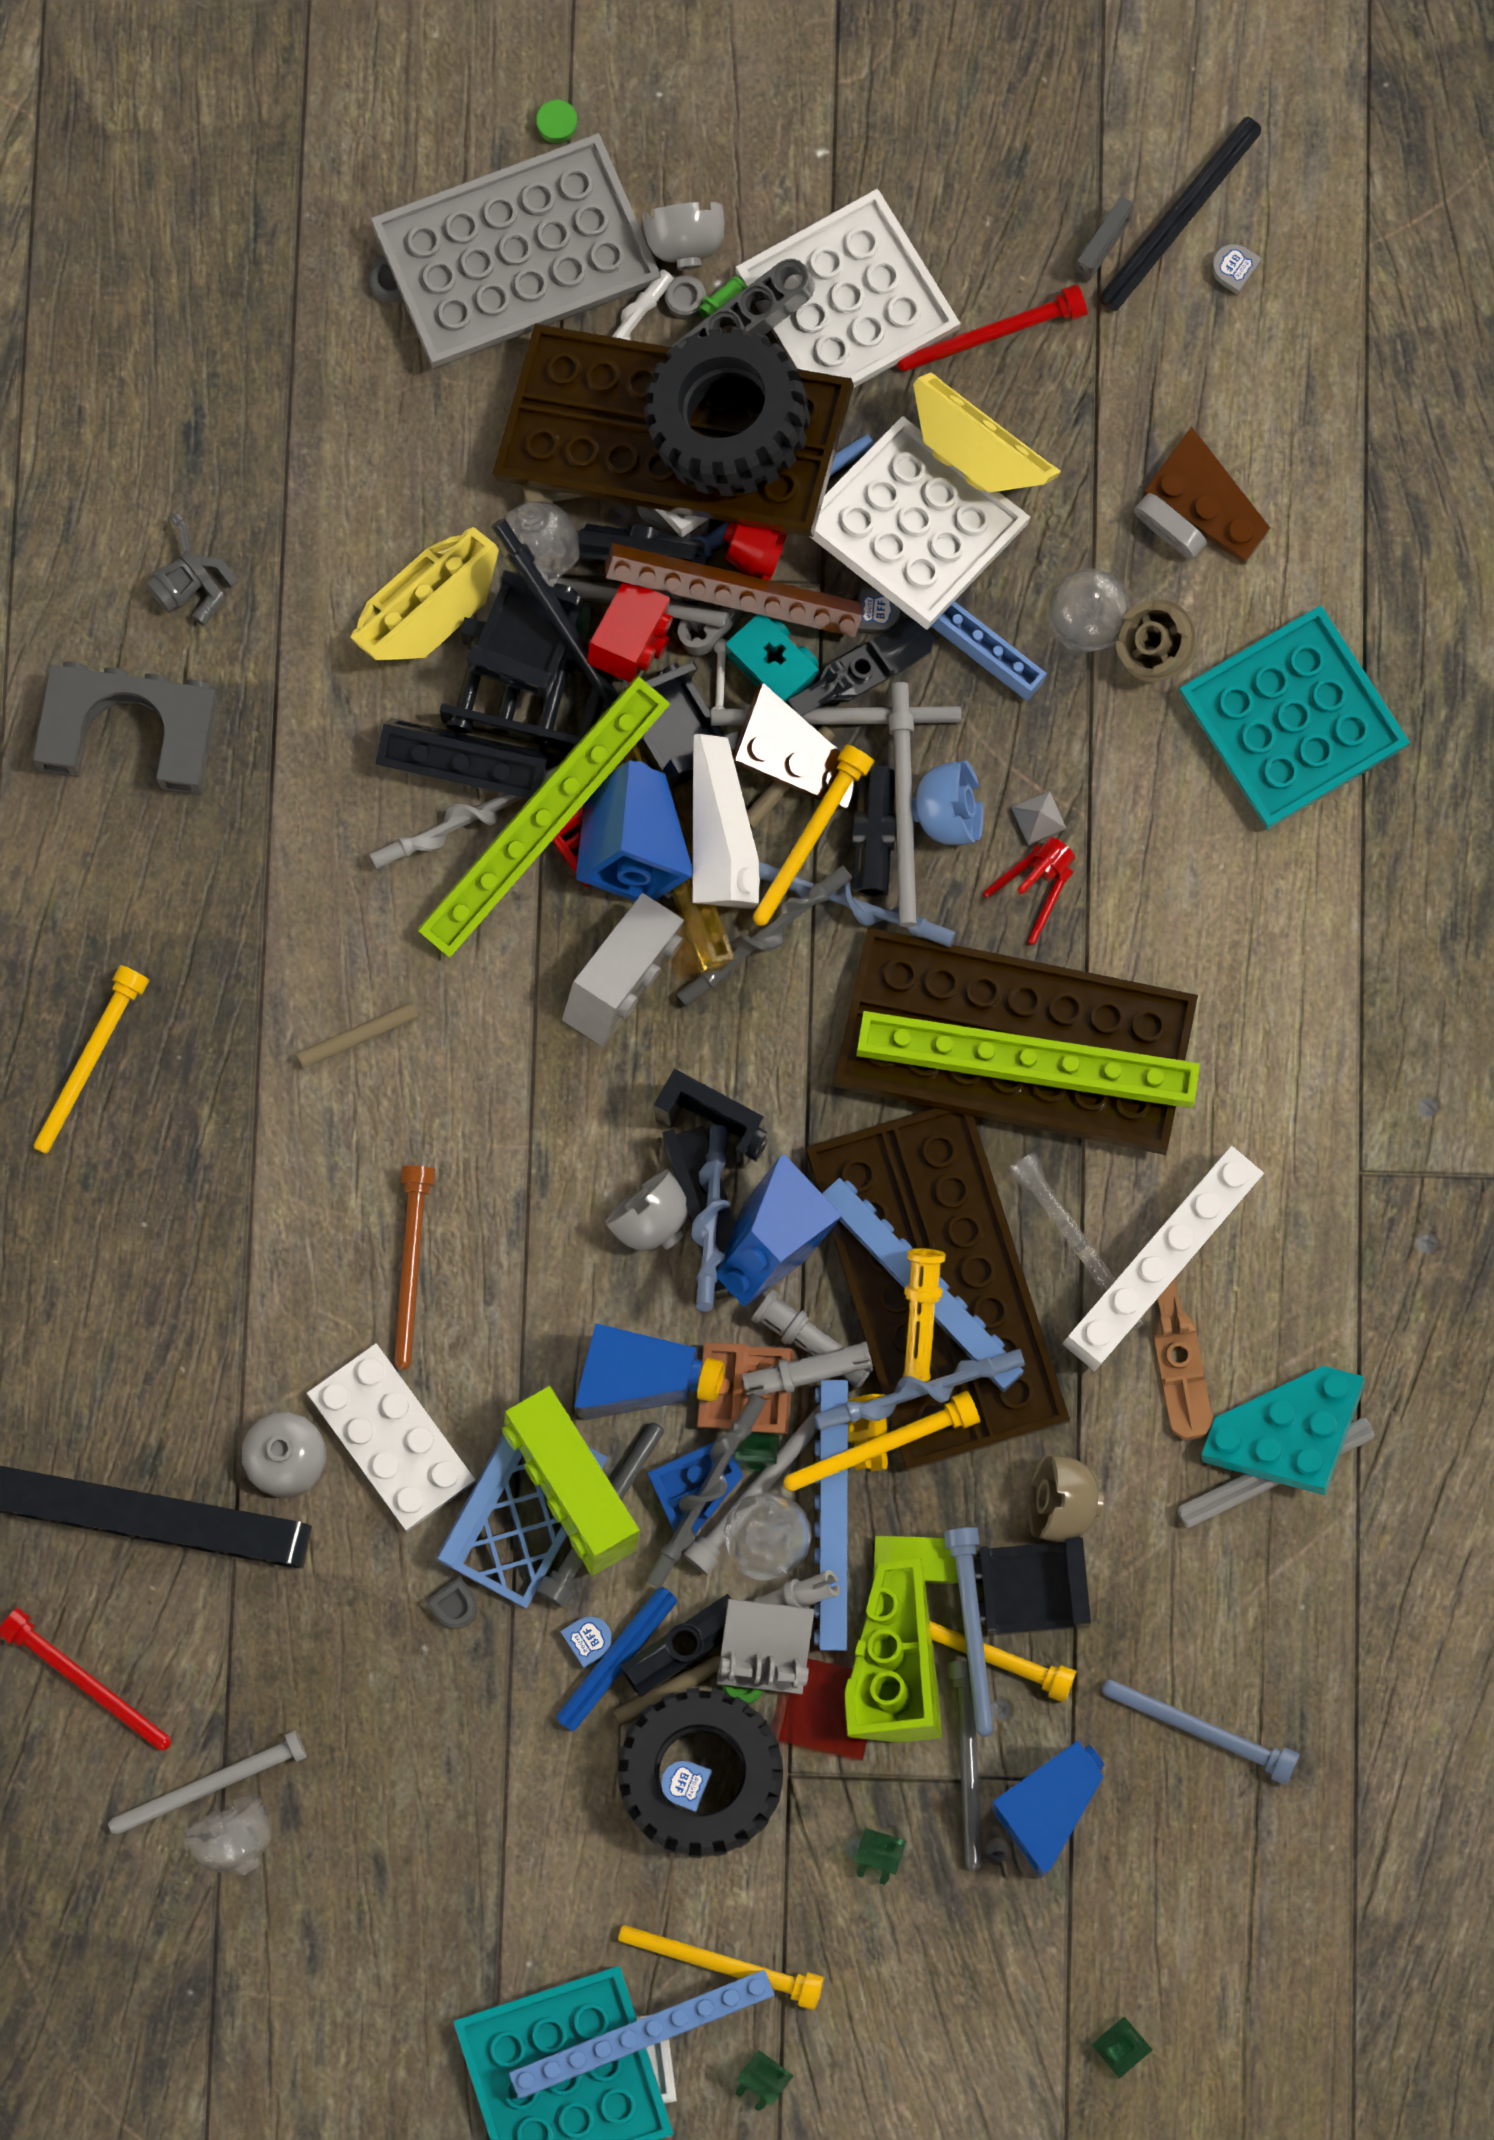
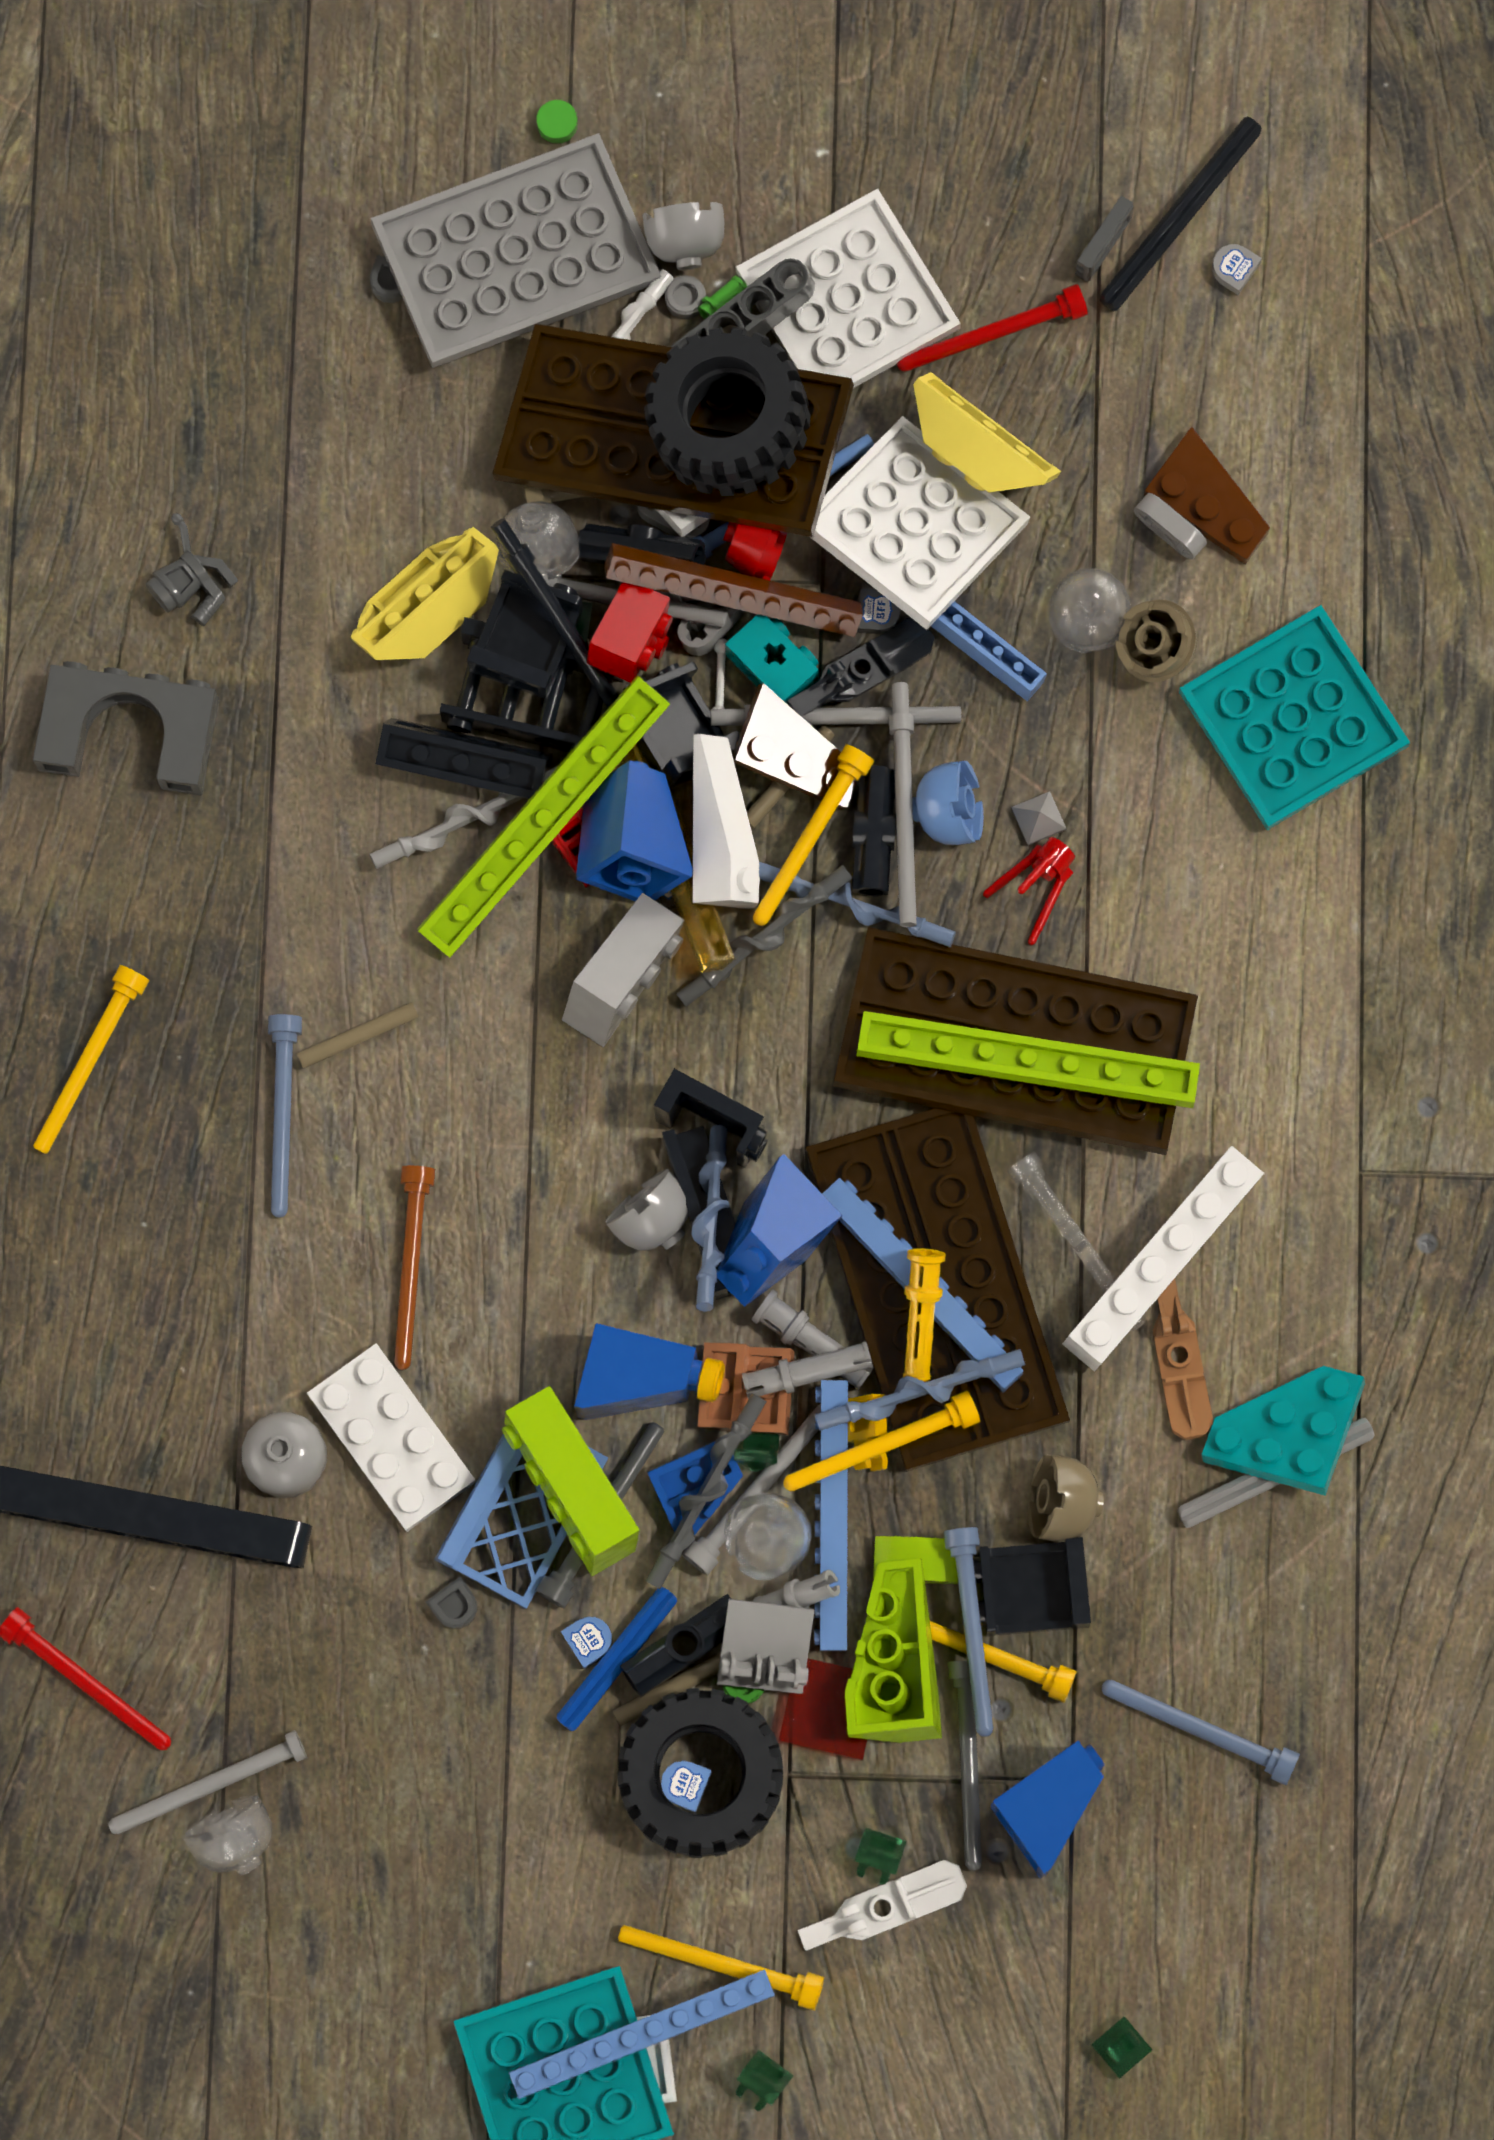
(284, 1033): none -> sand blue piece
(908, 1897): none -> white piece

